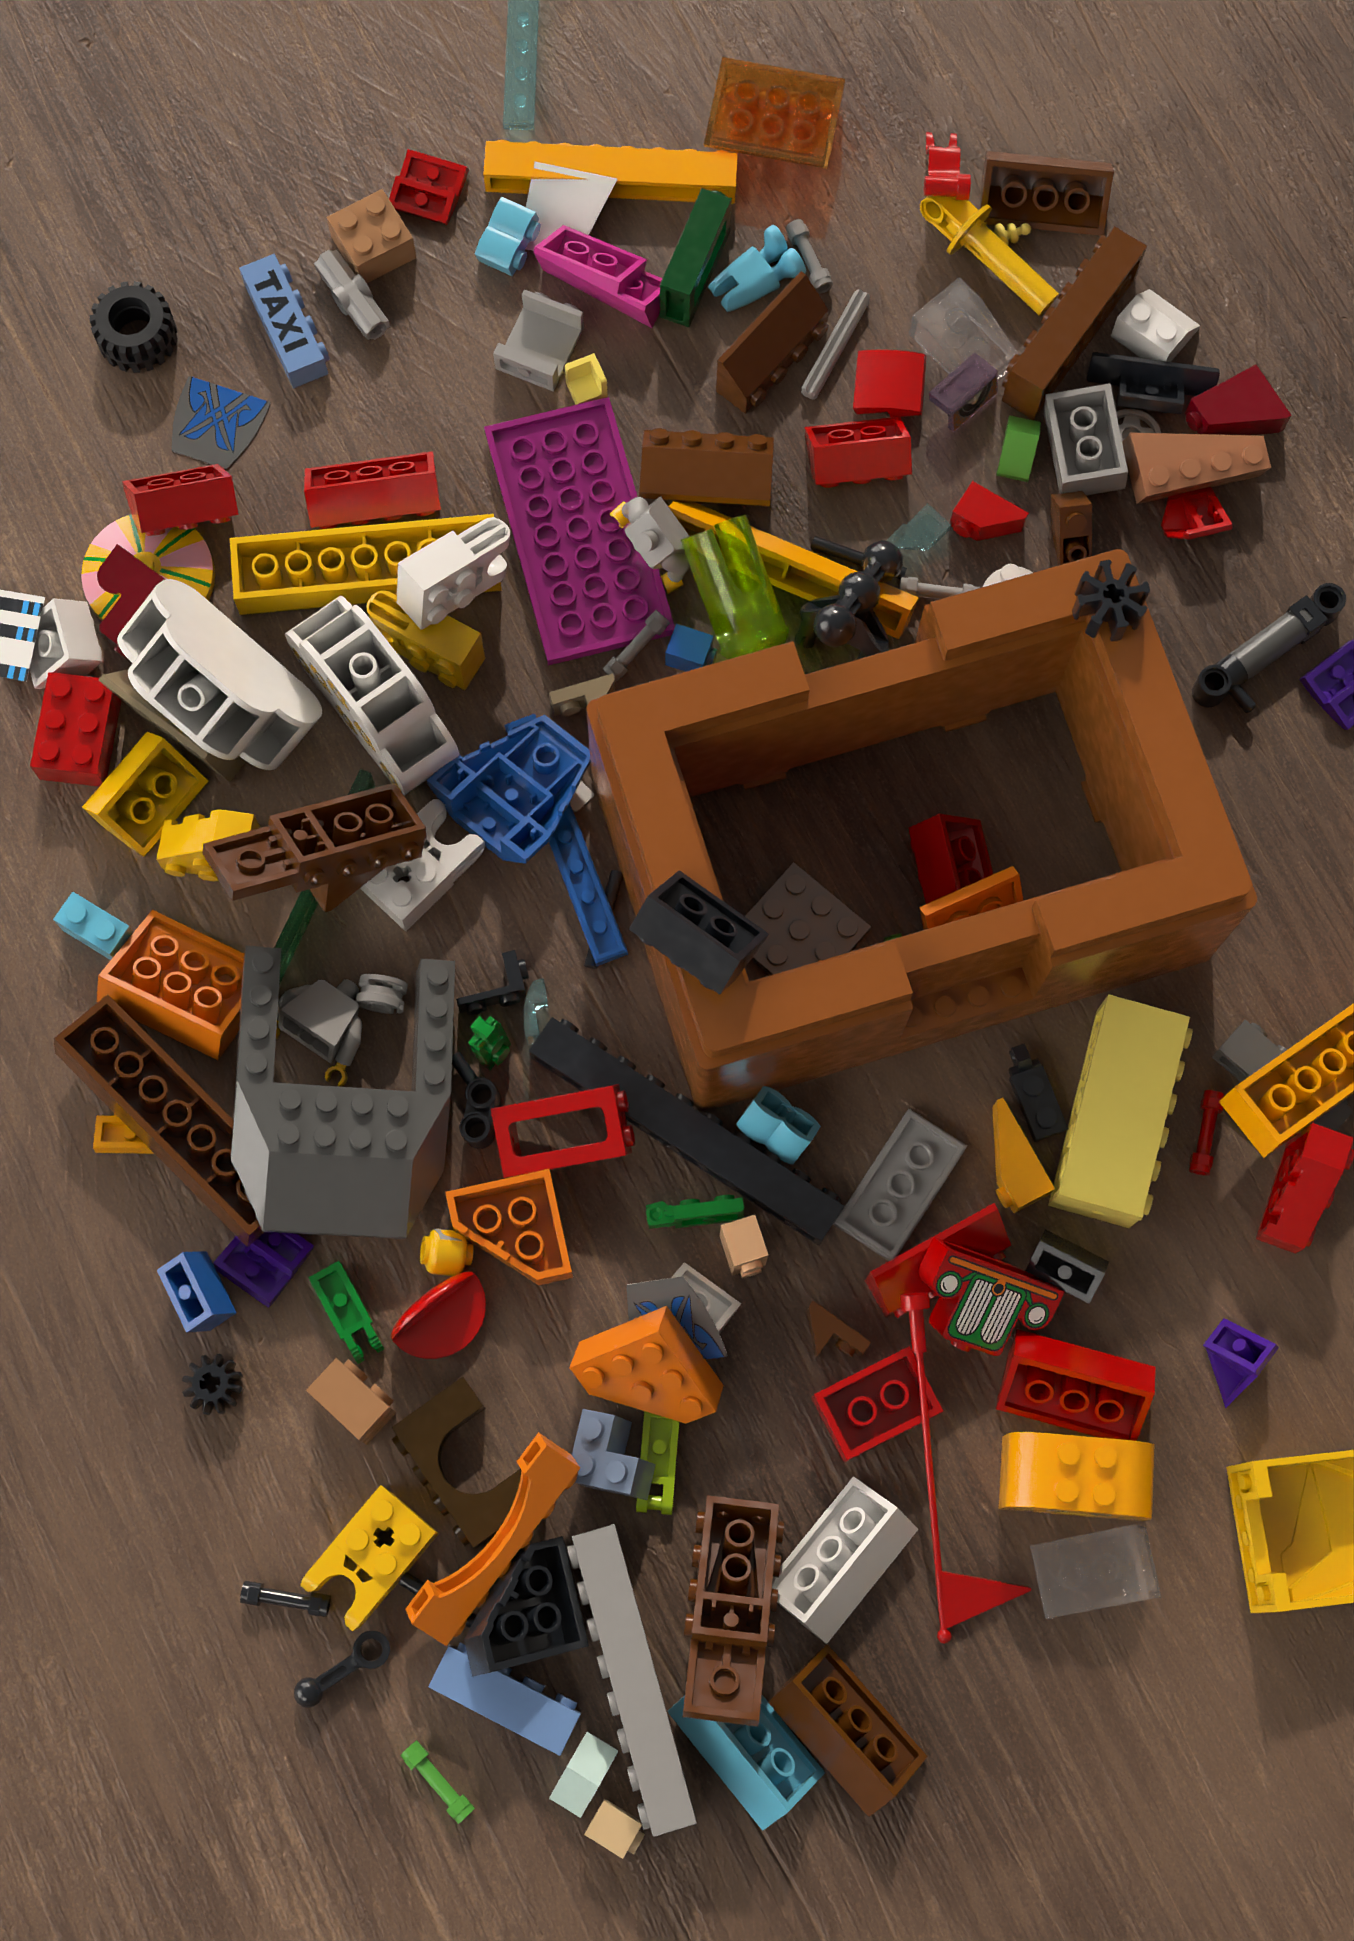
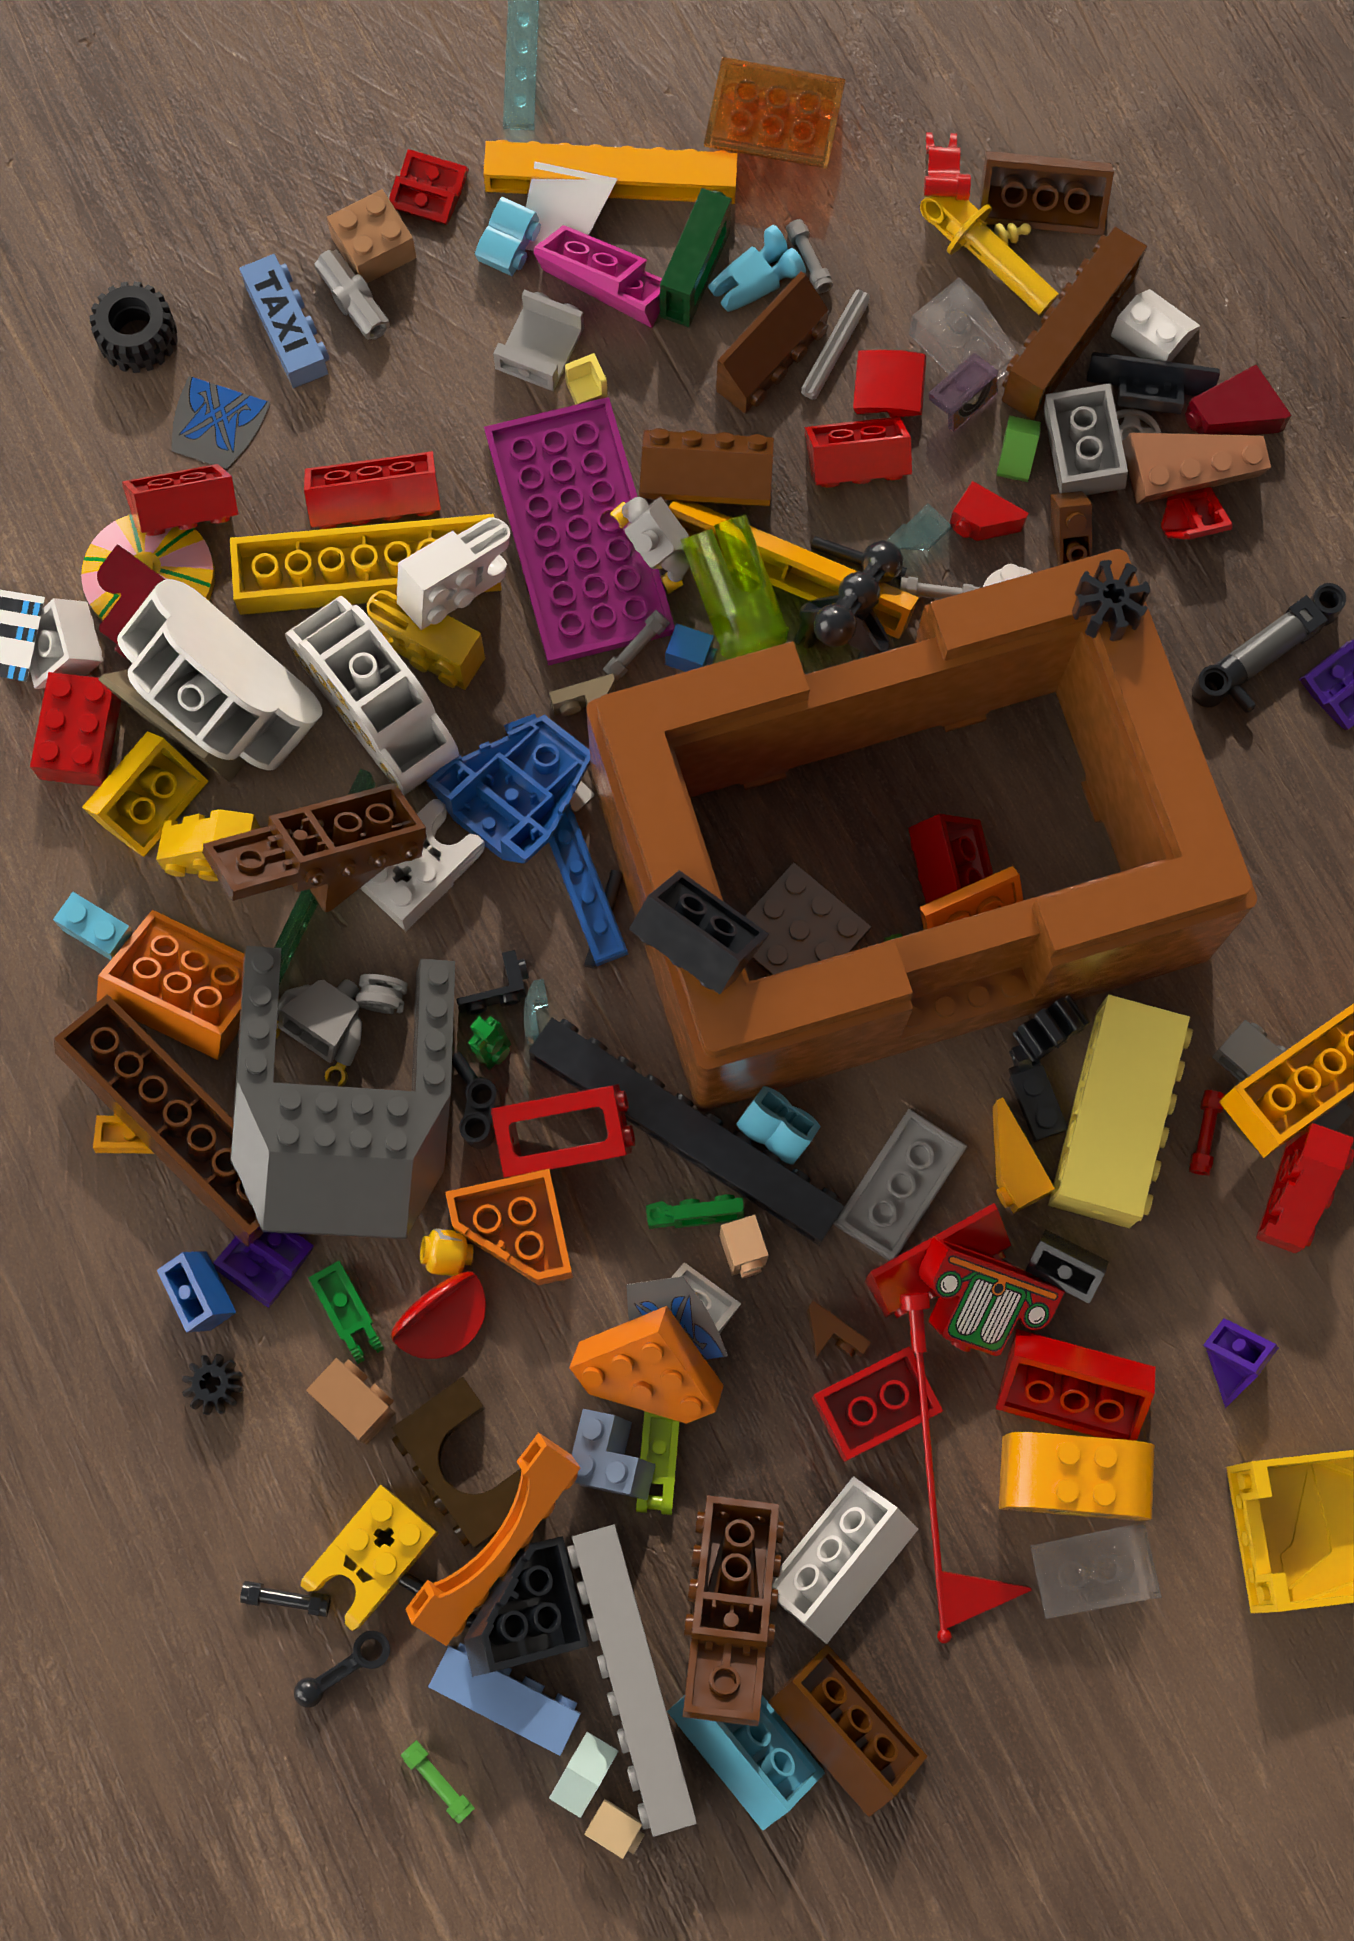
(1051, 1028): none -> black gear

